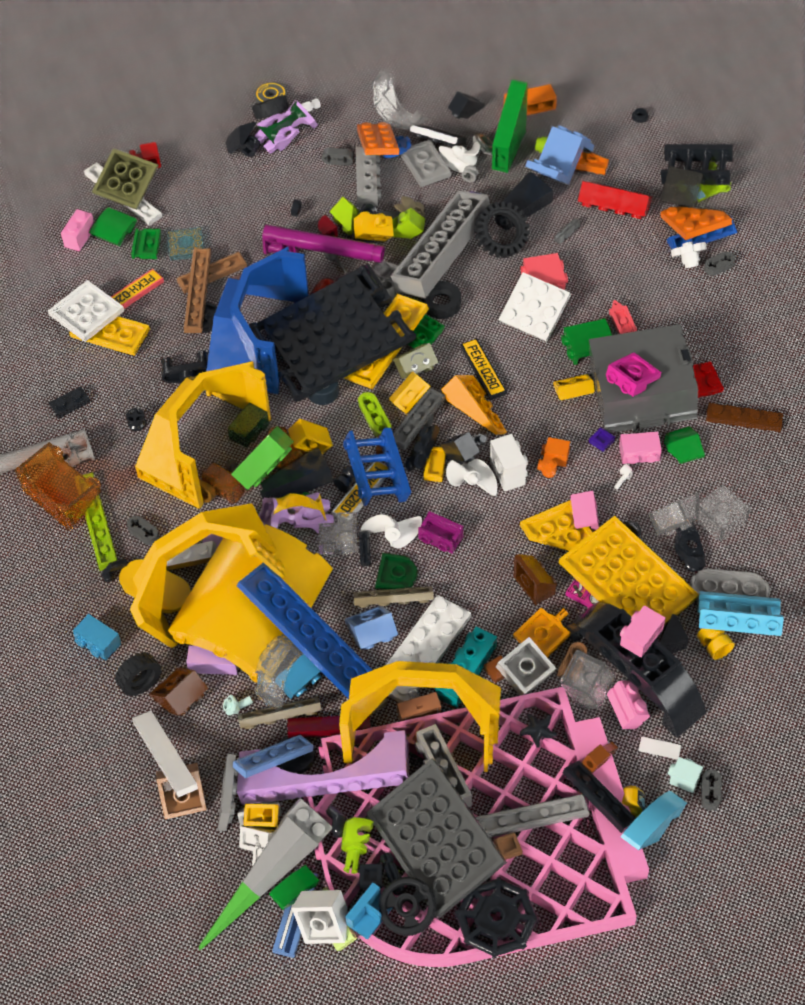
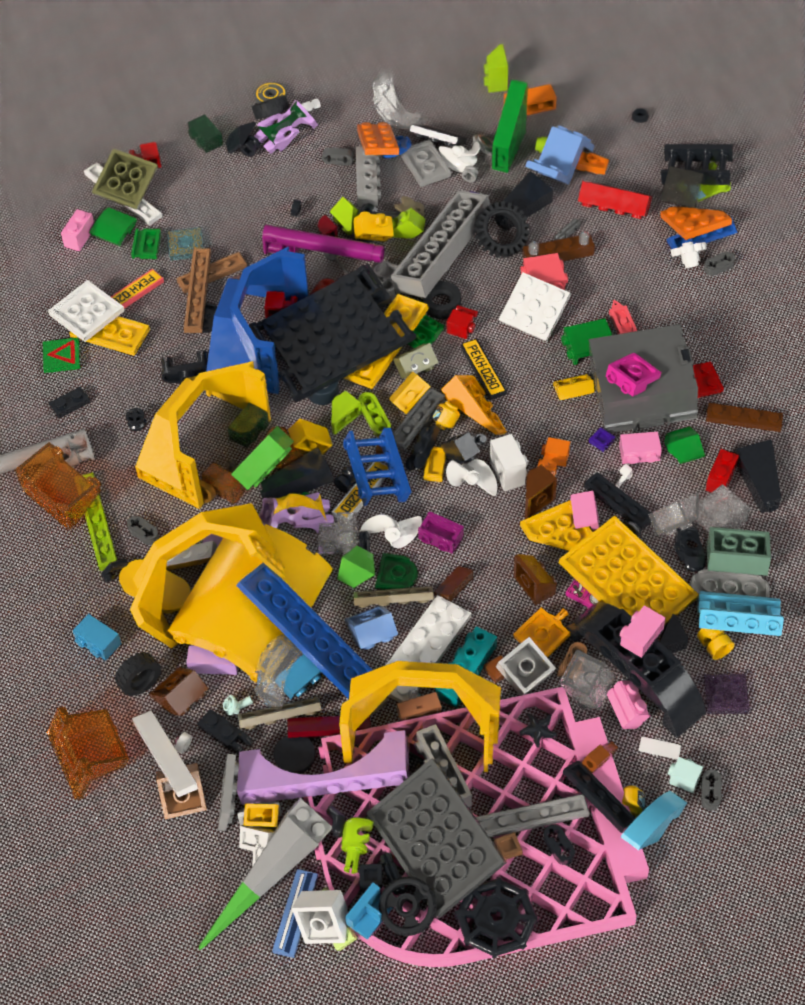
(61, 355): none -> green tile
(86, 747): none -> clear orange windscreen
(183, 742): none -> white tile
(205, 133): none -> clear green brick
(223, 731): none -> black hinge
(272, 756): medium blue tile -> none
(276, 301): none -> red brick
(290, 888): green slope -> none
(344, 410): none -> lime slope
(356, 567): none -> bright green slope
(446, 415): none -> yellow head
(454, 583): none -> reddish brown slope
(461, 322): none -> red brick
(464, 105): black slope -> none
(496, 70): none -> lime slope
(539, 490): none -> reddish brown slope
(554, 846): none -> black beam
(567, 248): none -> reddish brown piece
(618, 500): none -> black plate
(722, 470): none -> red brick
(726, 694): none -> clear purple tile
(738, 551): none -> sand green brick
(760, 474): none -> black slope

